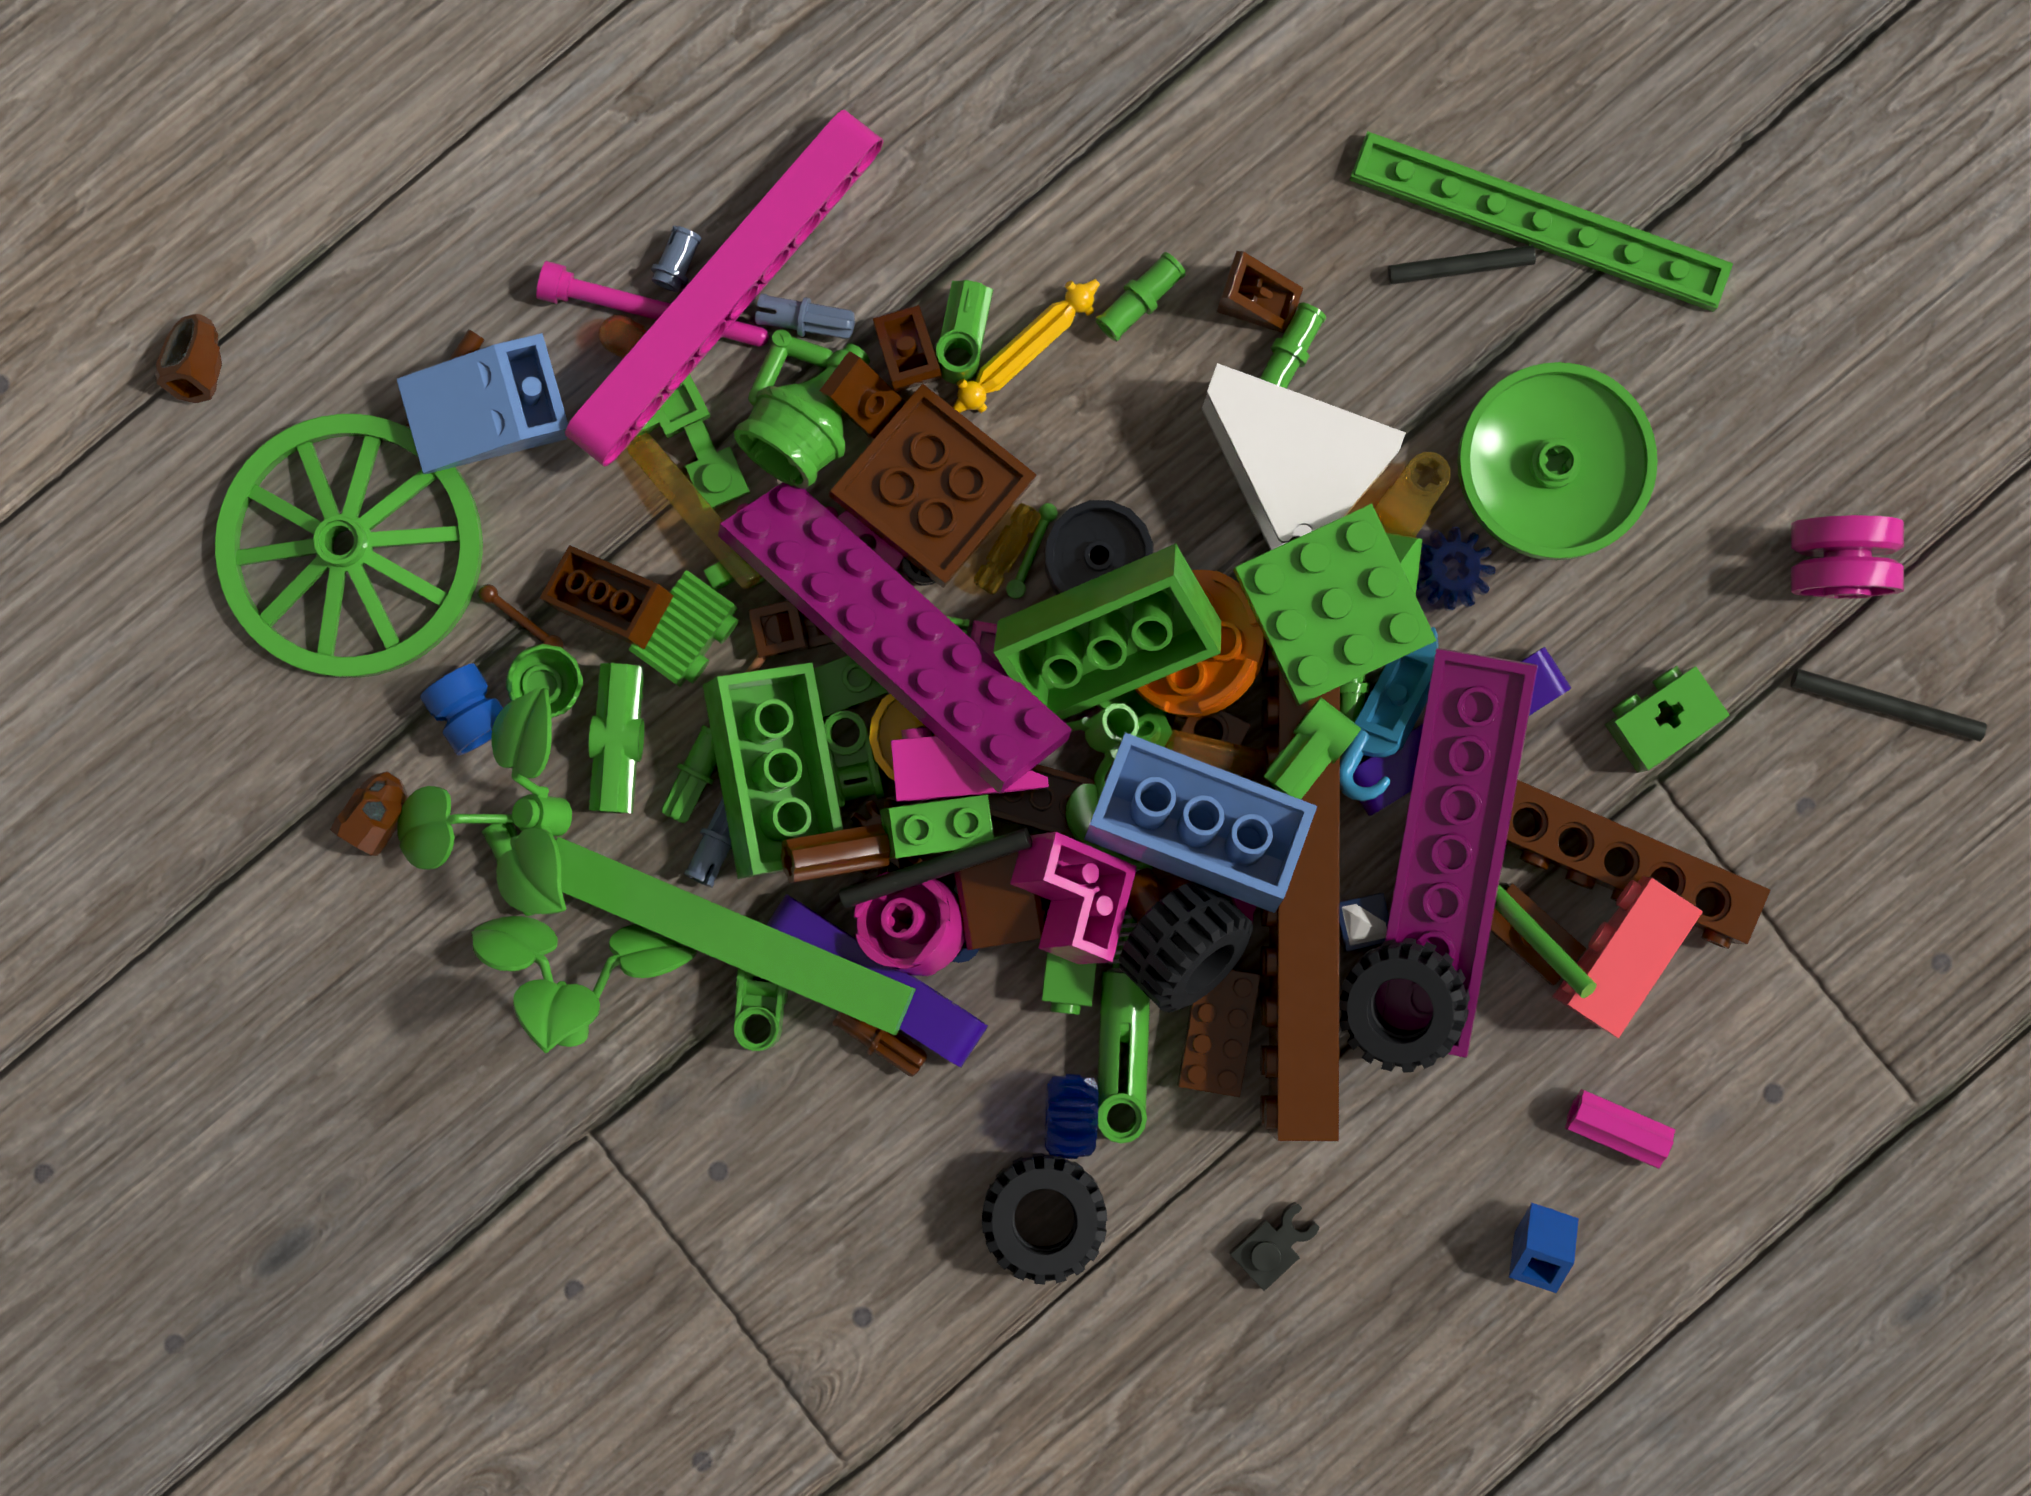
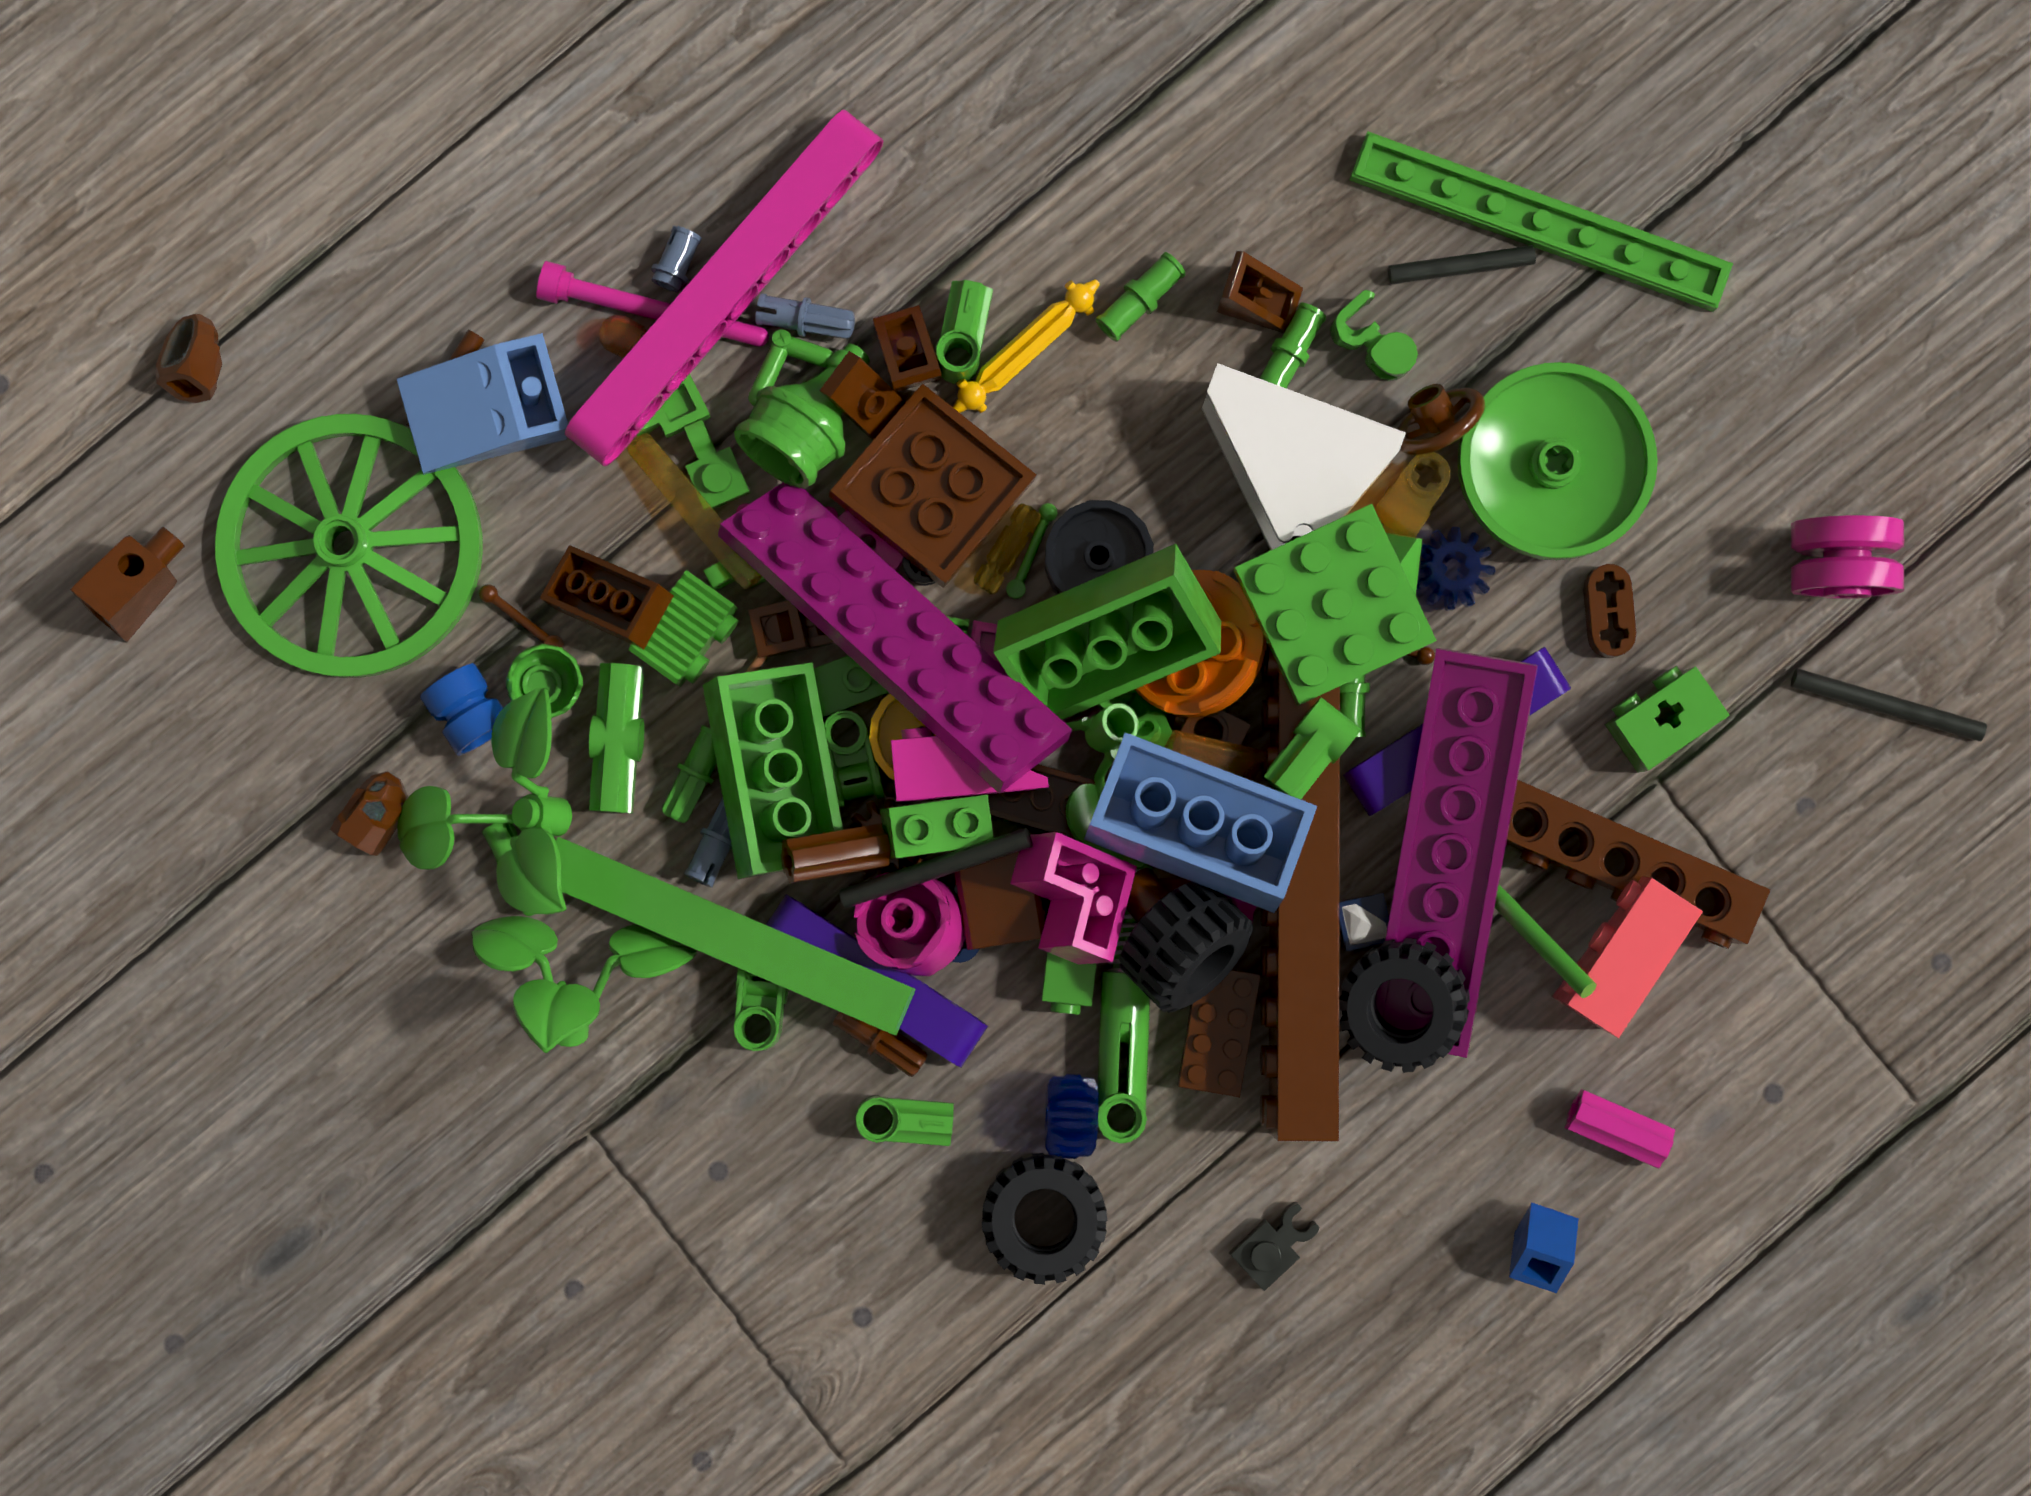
(121, 596): none -> reddish brown torso
(911, 1121): none -> bright green piece
(1387, 355): none -> bright green leg
(1388, 716): dark azure plate -> none
(1434, 412): none -> reddish brown piece
(1513, 940): reddish brown plate -> none
(1621, 611): none -> reddish brown beam

